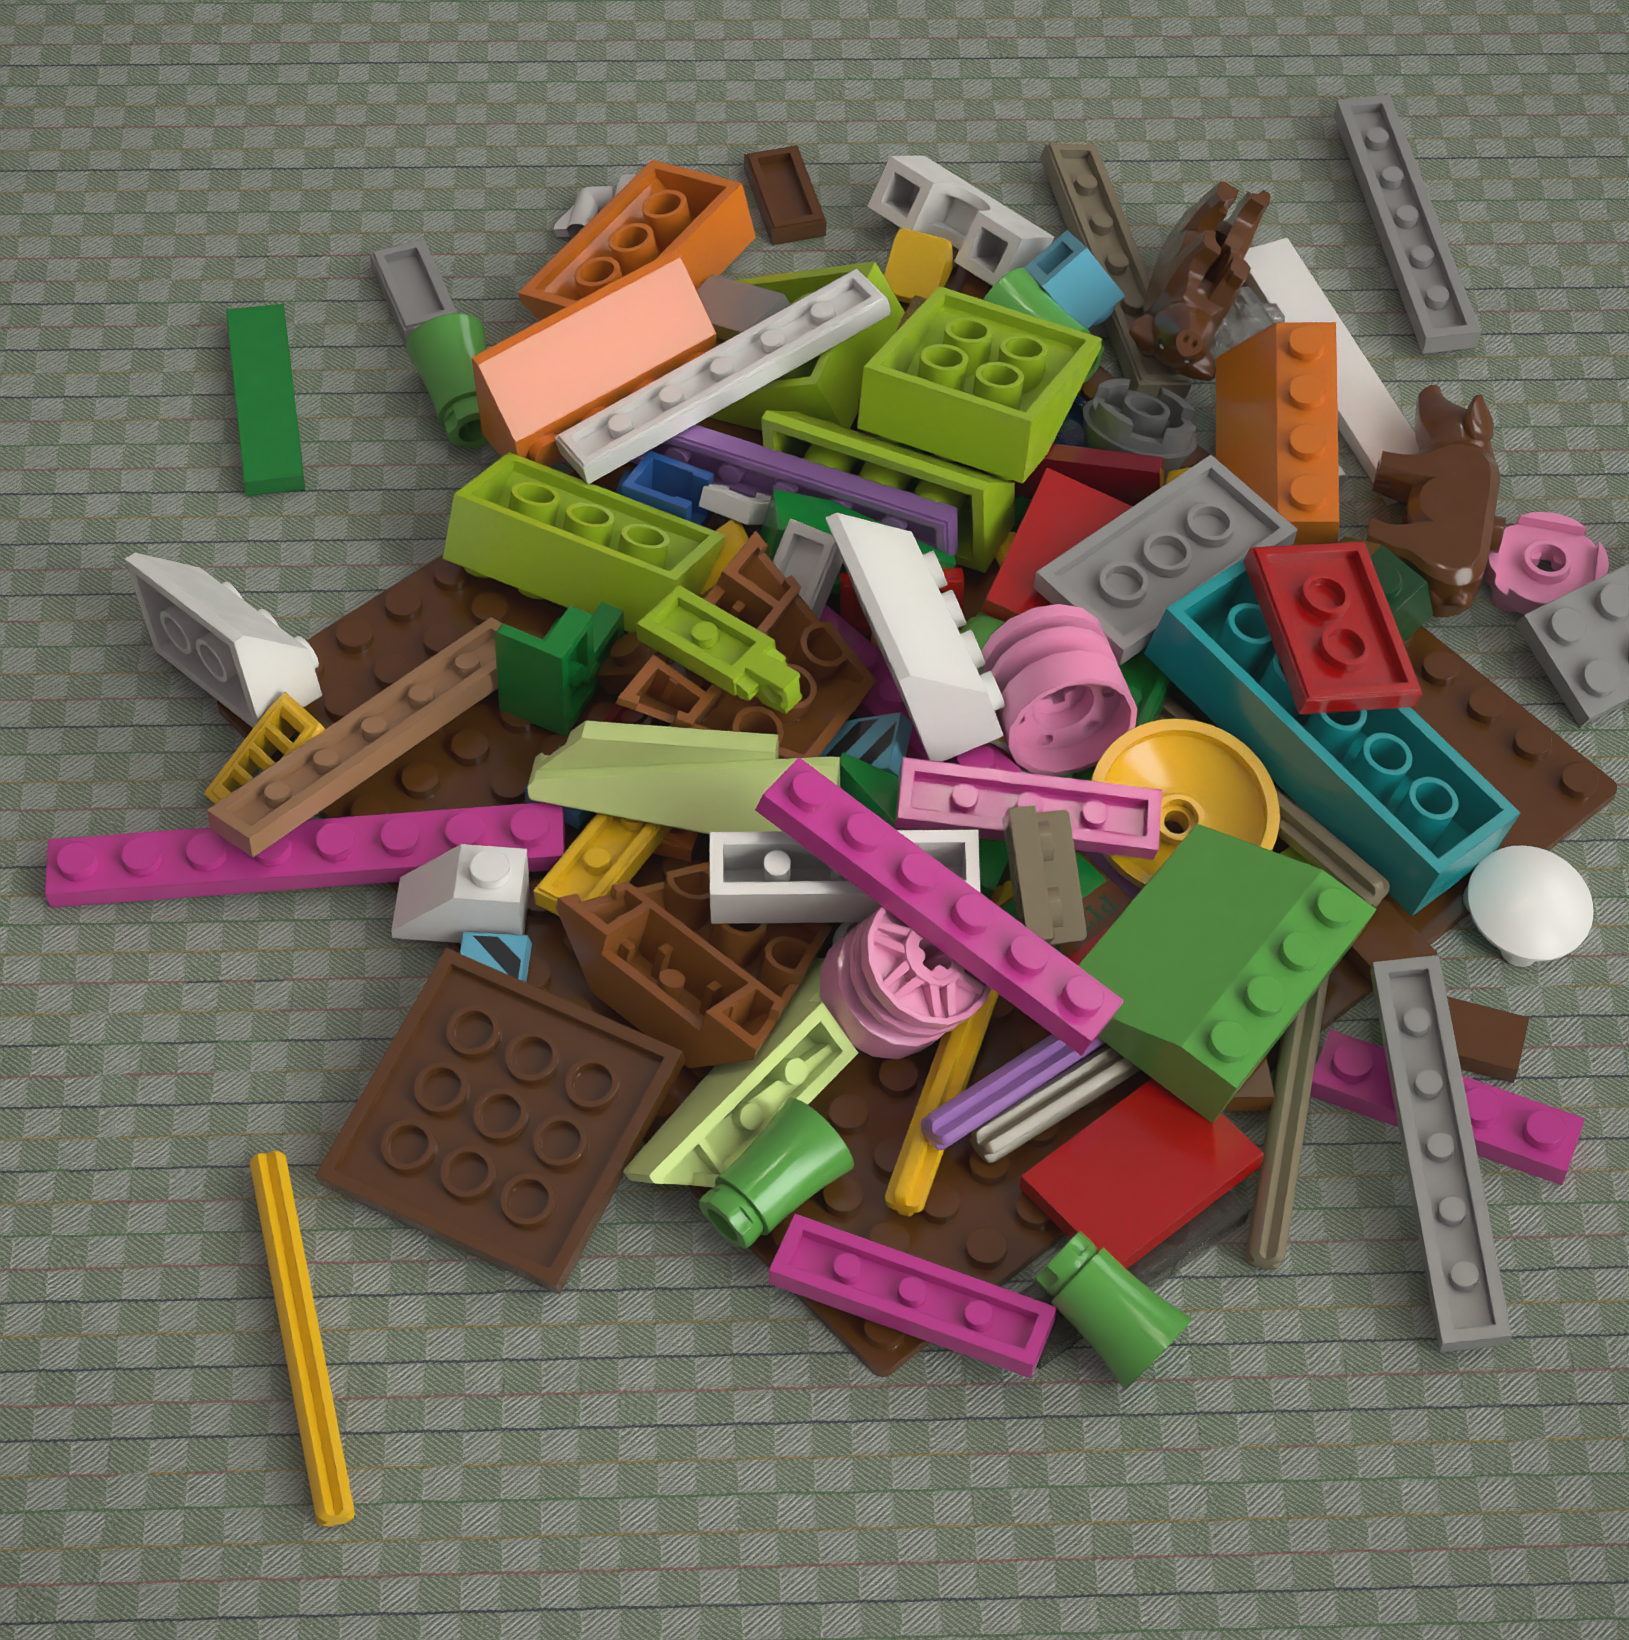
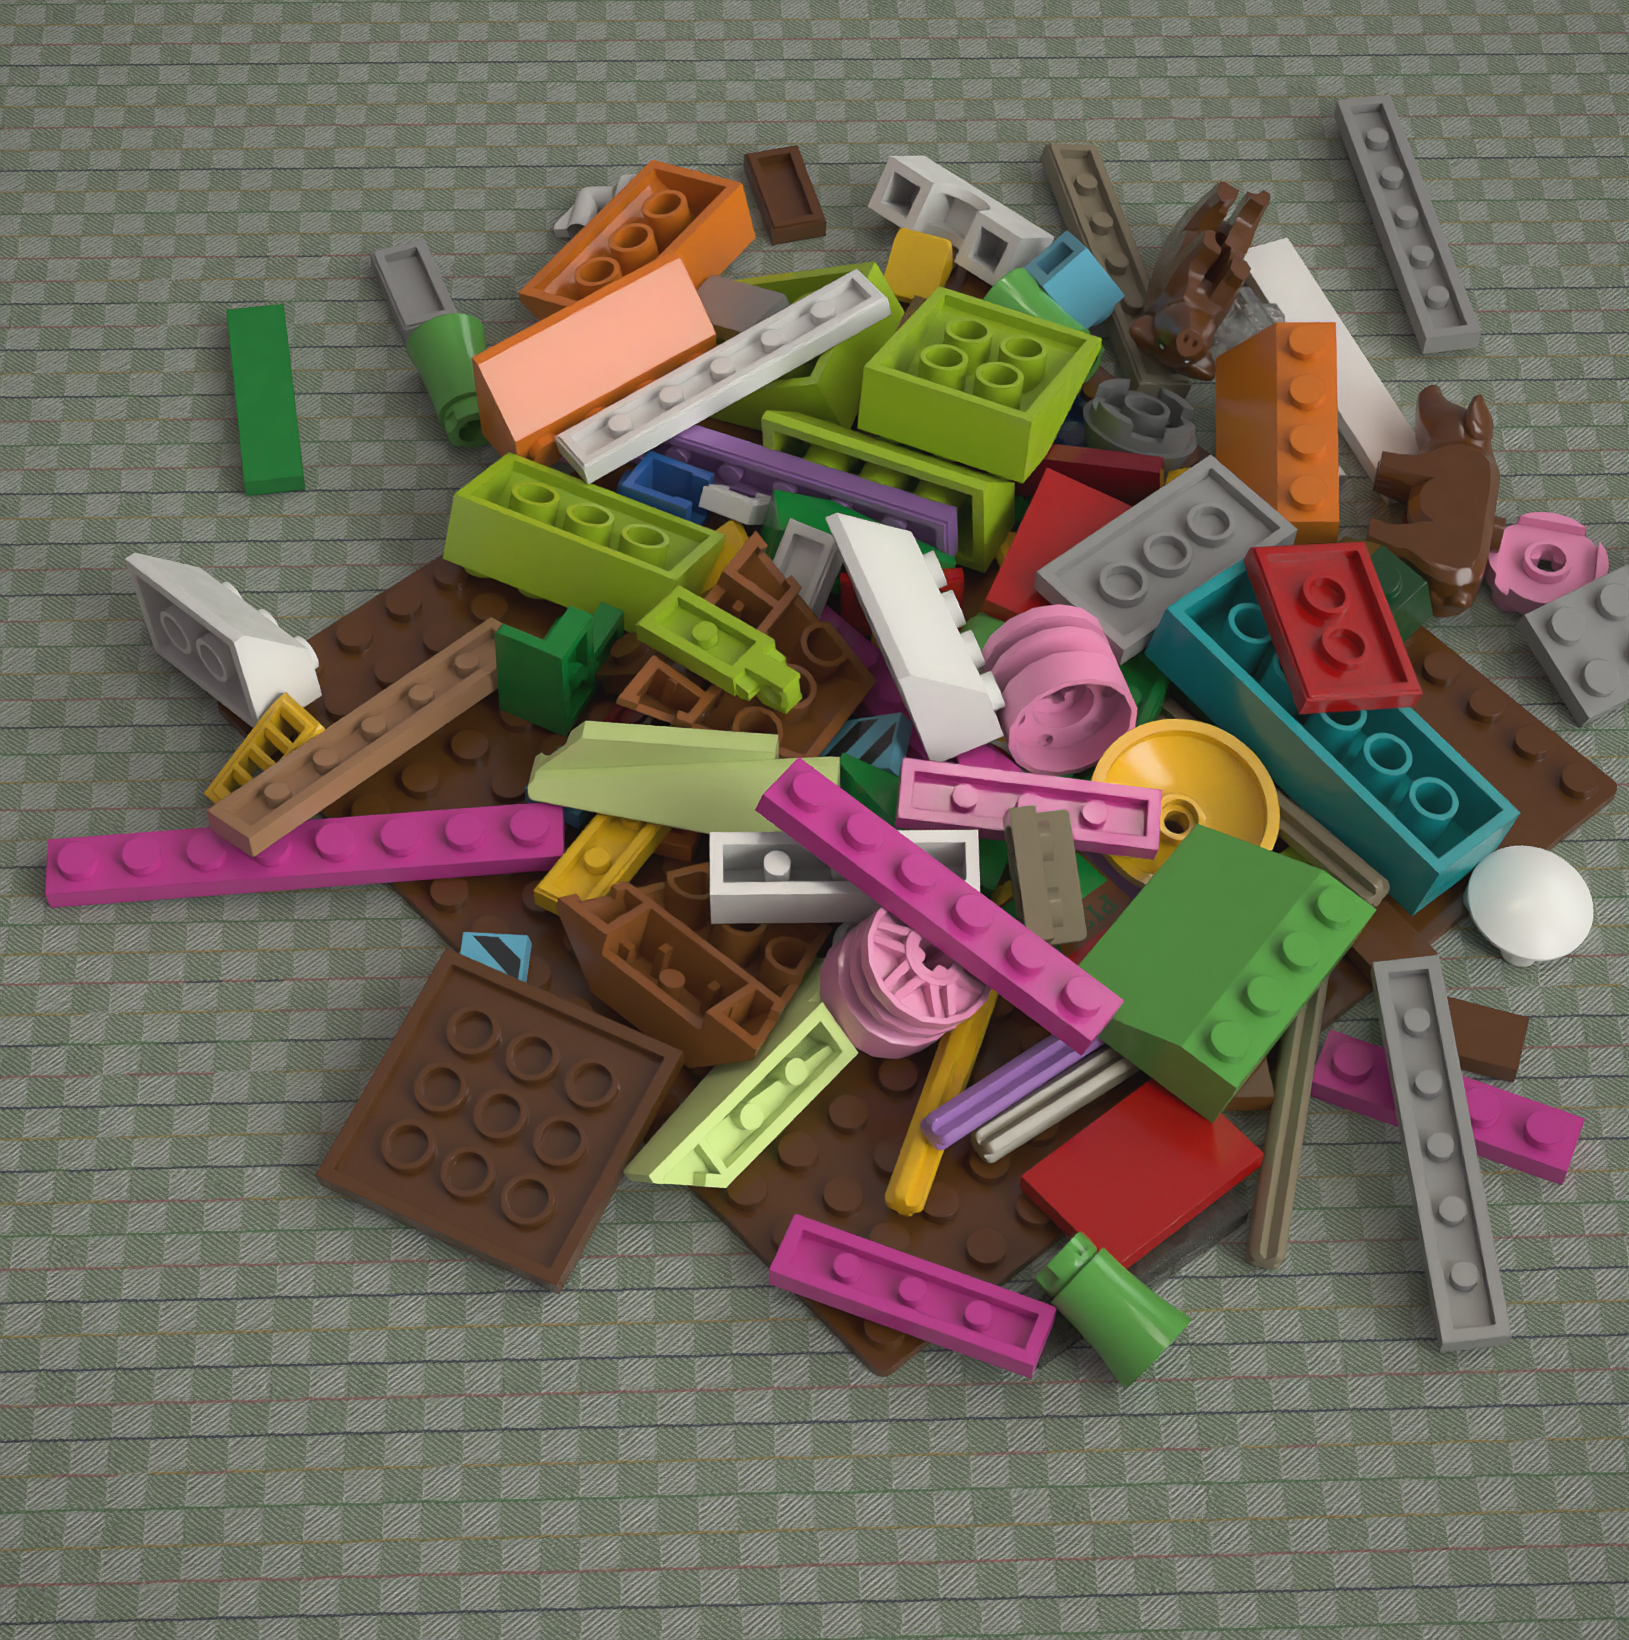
(302, 1340): yellow axle -> none
(464, 892): white slope -> none
(776, 1174): bright green plant -> none

